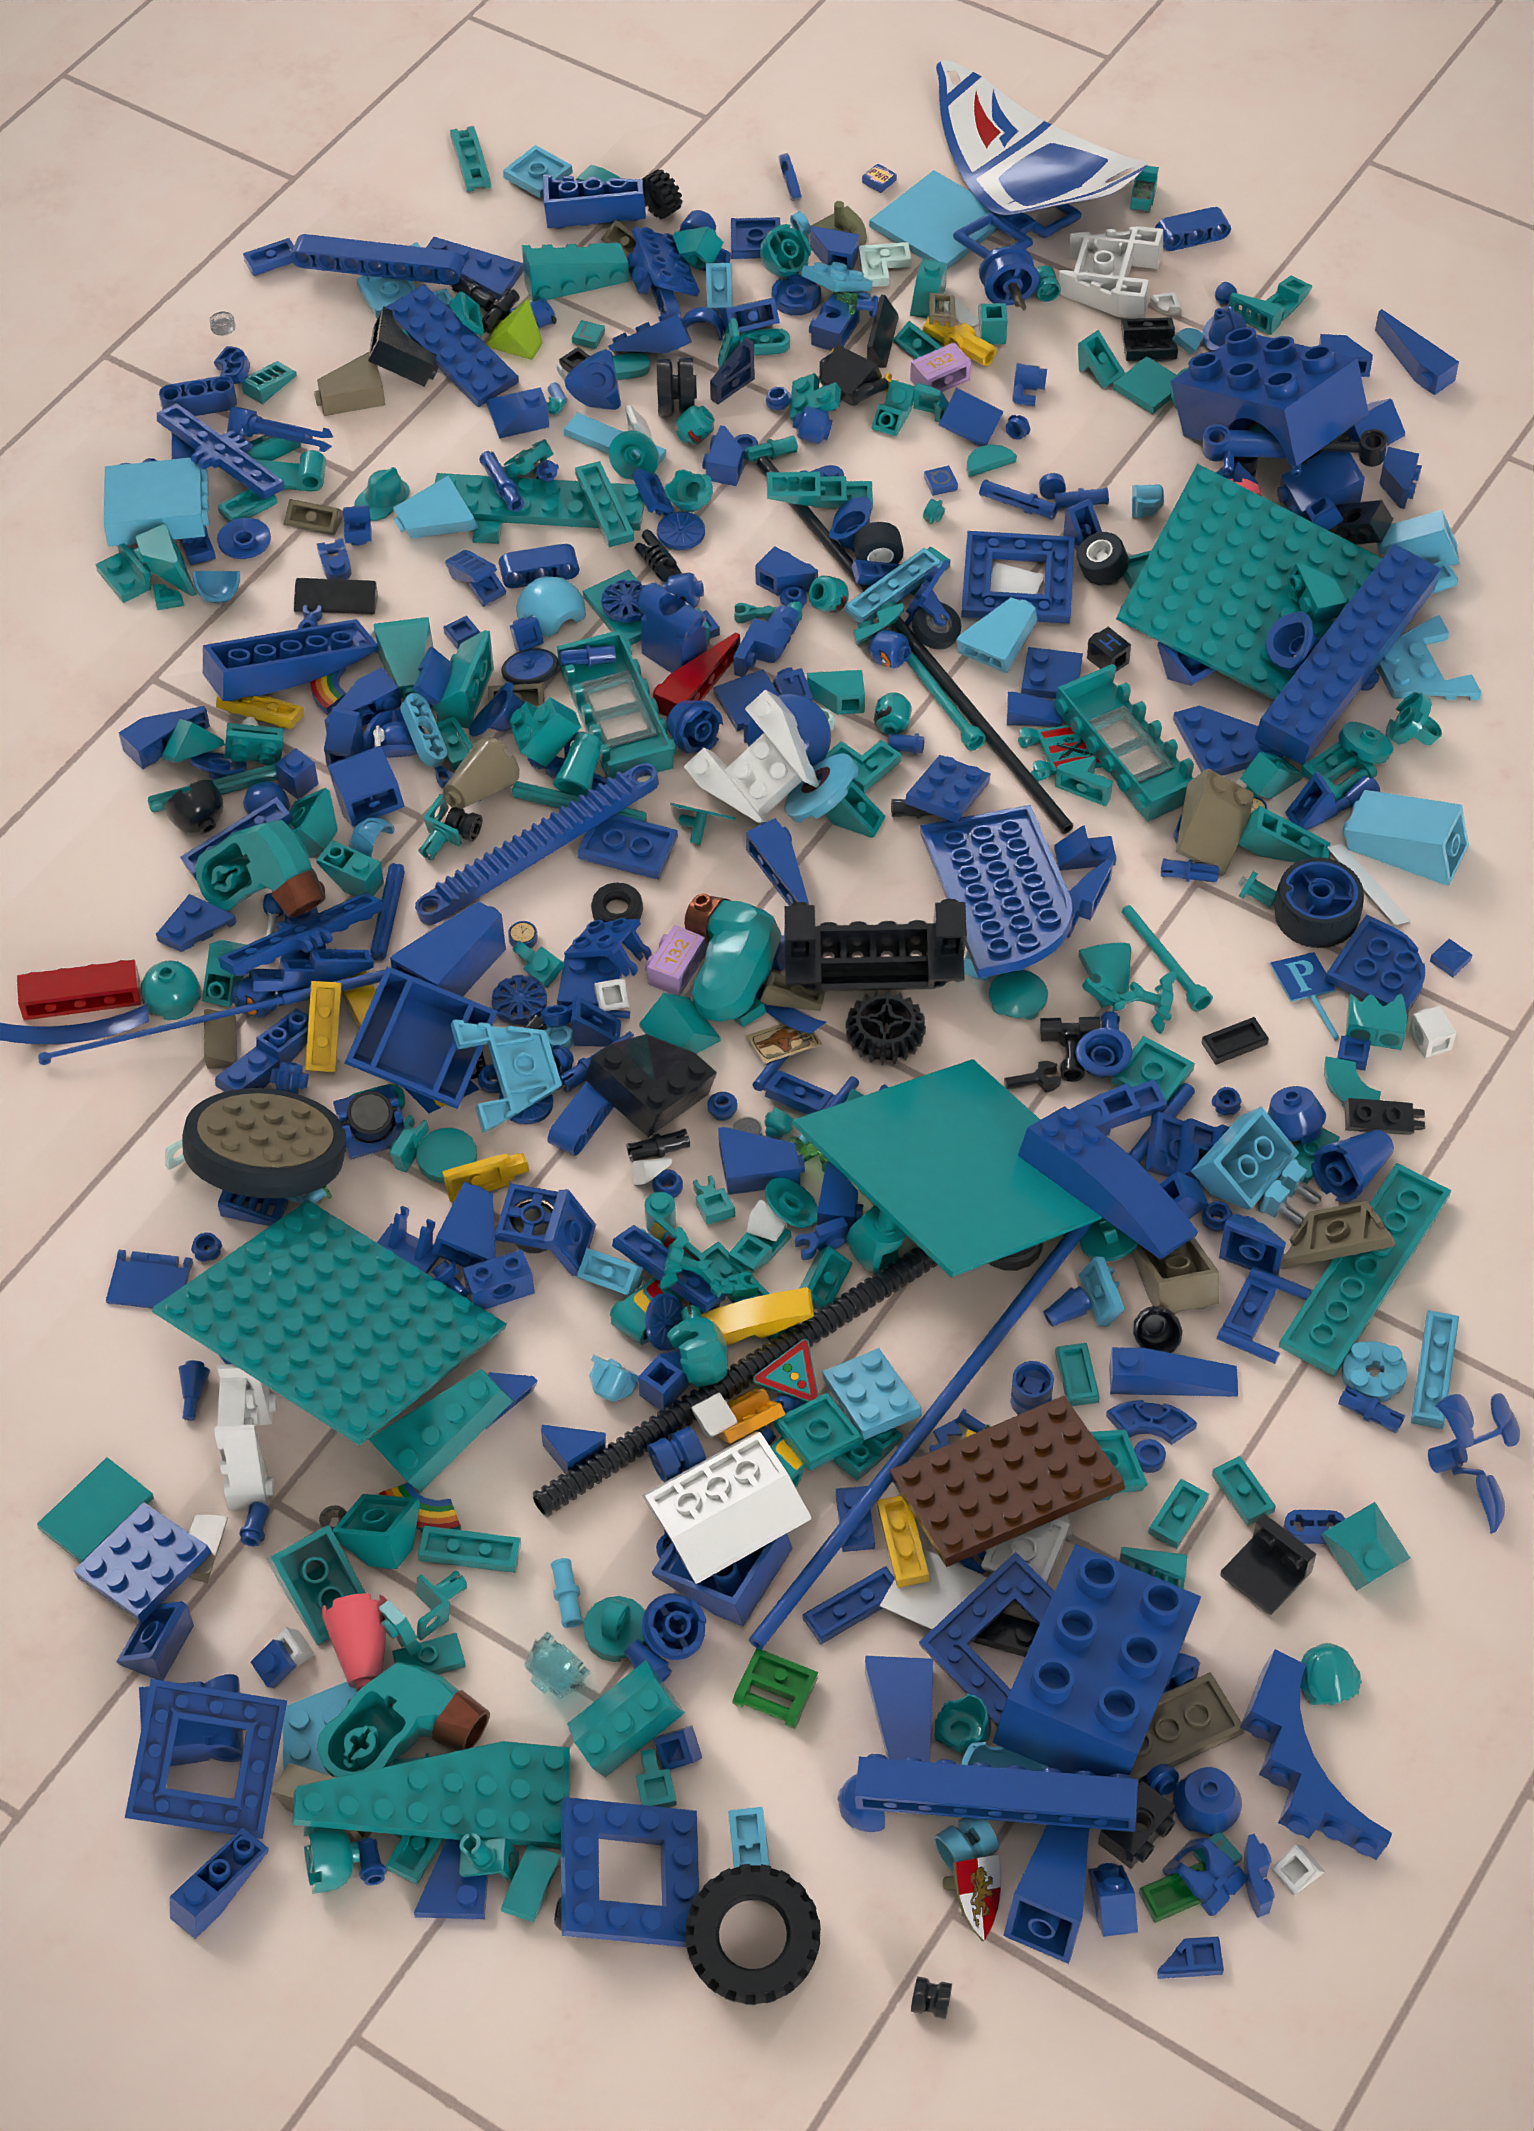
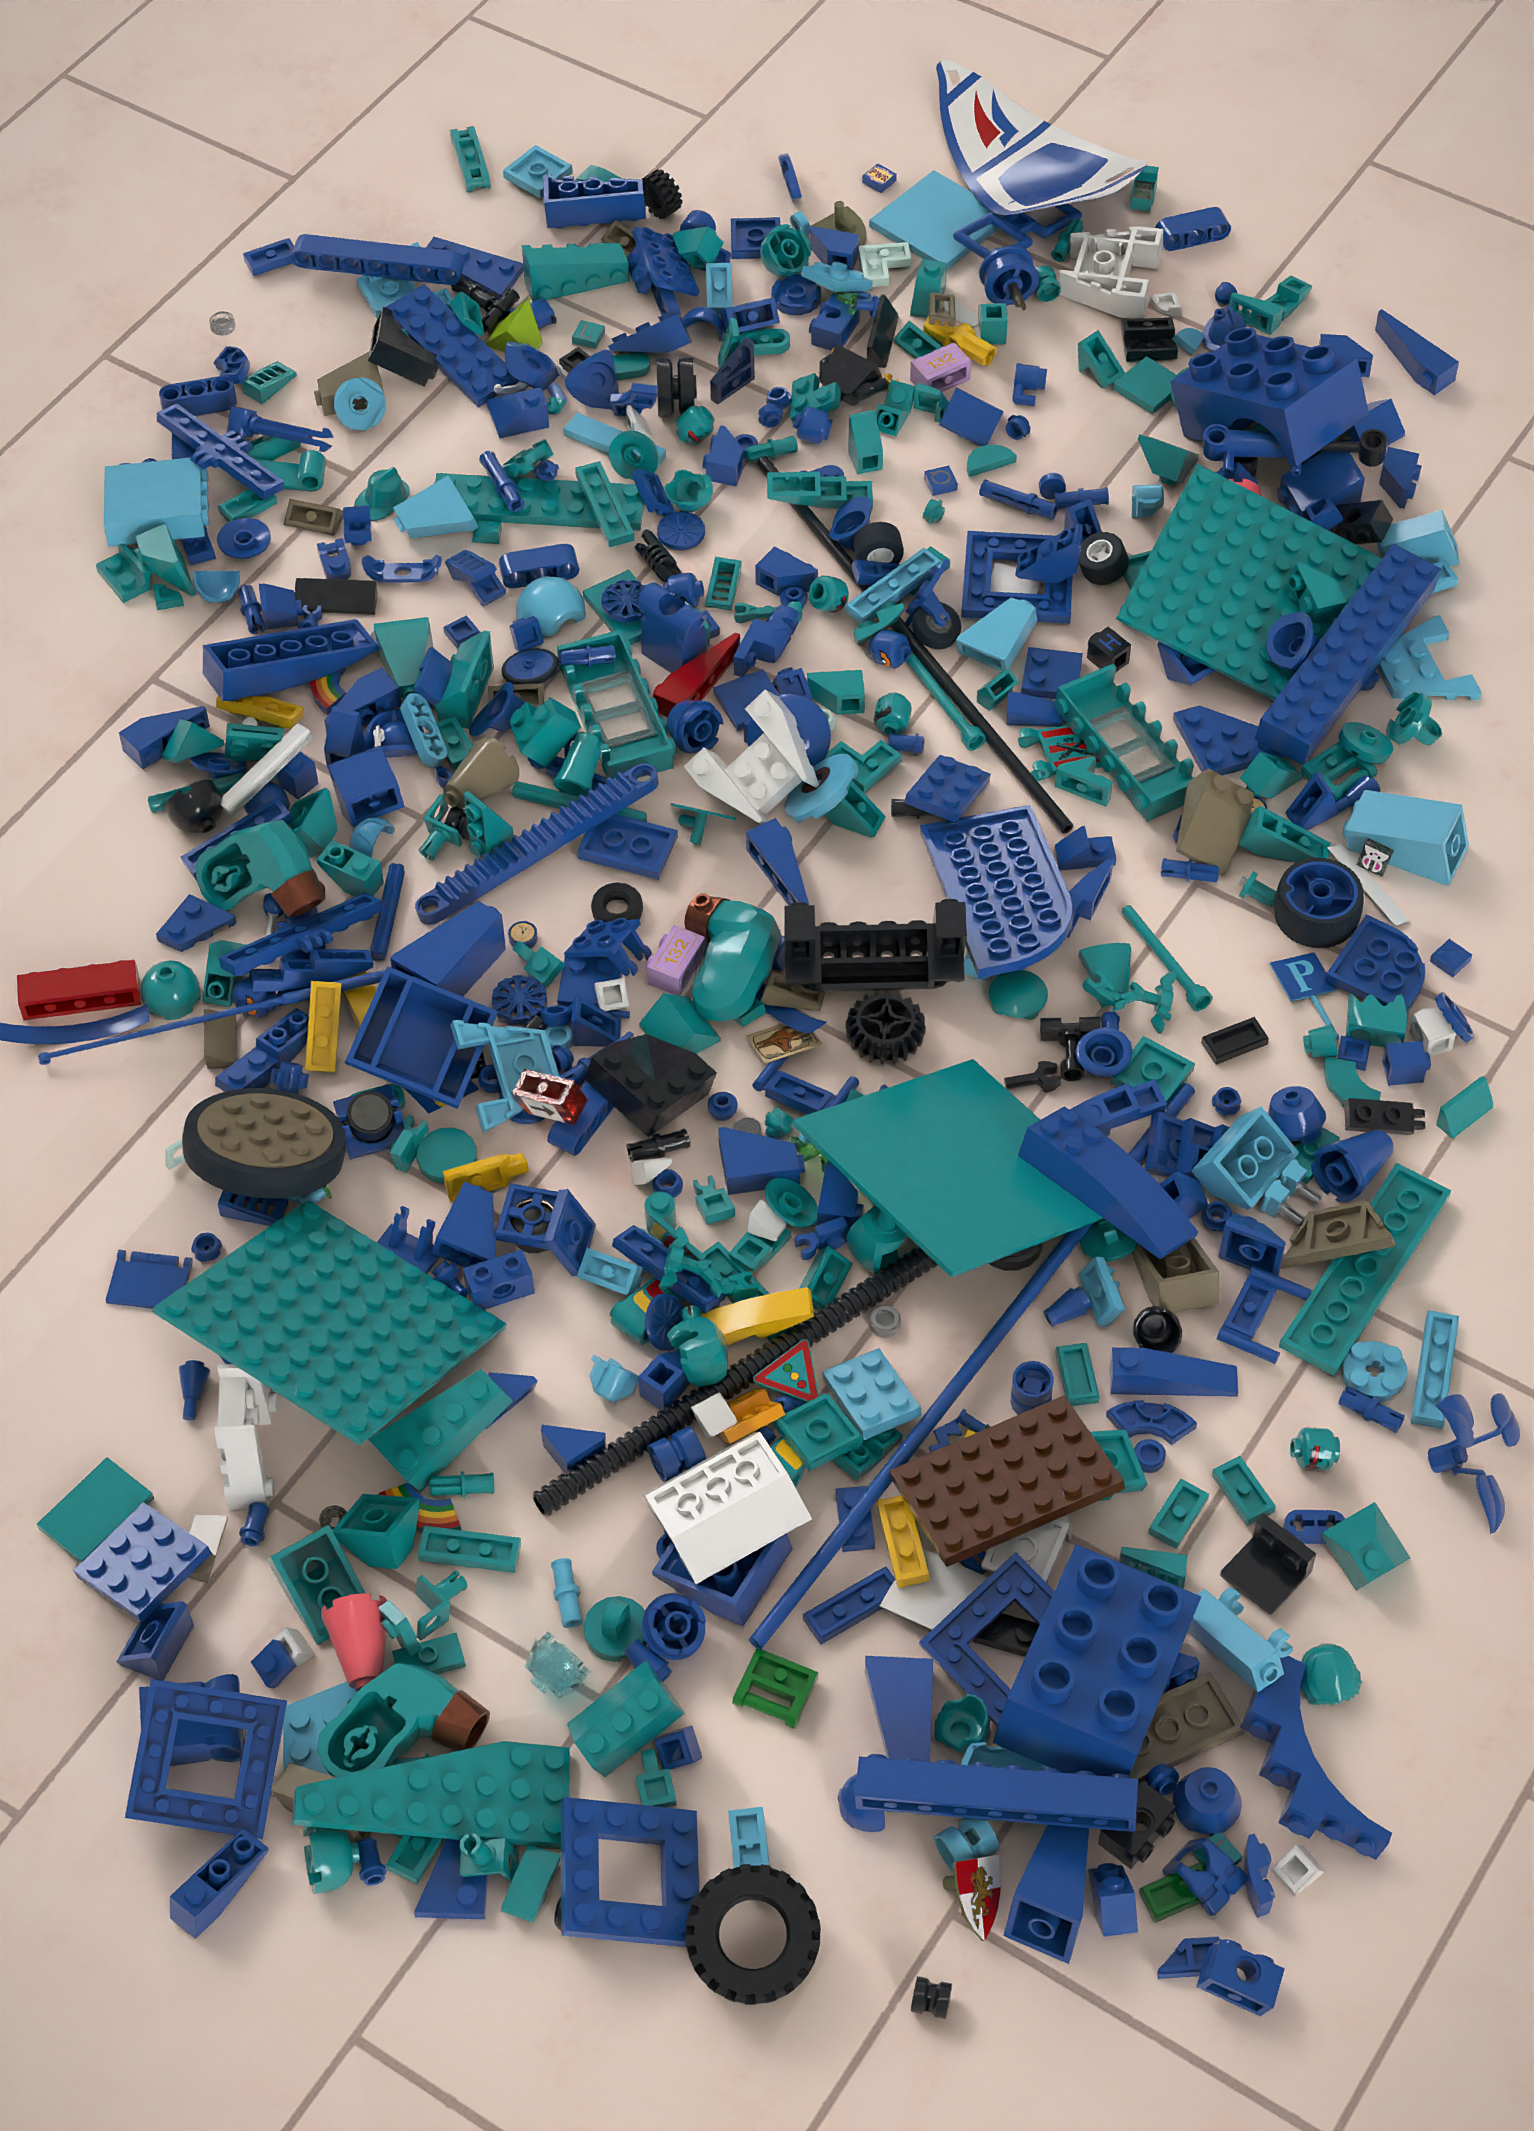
(251, 609): none -> blue axle
(266, 769): none -> white slope
(279, 606): none -> blue slope
(355, 389): none -> medium azure plate
(386, 572): none -> blue piece
(462, 1484): none -> teal axle
(484, 827): none -> teal slope
(527, 366): none -> blue hat
(549, 1096): none -> clear red brick
(639, 397): none -> blue tile
(728, 566): none -> teal slope
(770, 415): none -> blue plate
(865, 442): none -> teal slope
(884, 1321): none -> light grey tile
(985, 694): none -> teal piece
(1053, 558): none -> blue slope
(1063, 246): none -> teal axle
(1167, 460): none -> teal slope
(1221, 1977): none -> blue brick
(1235, 1642): none -> medium azure brick
(1315, 1448): none -> teal head
(1321, 1042): none -> teal hat
(1375, 857): none -> tile
(1405, 1063): none -> blue brick
(1454, 1016): none -> blue wheel
(1465, 1108): none -> teal slope

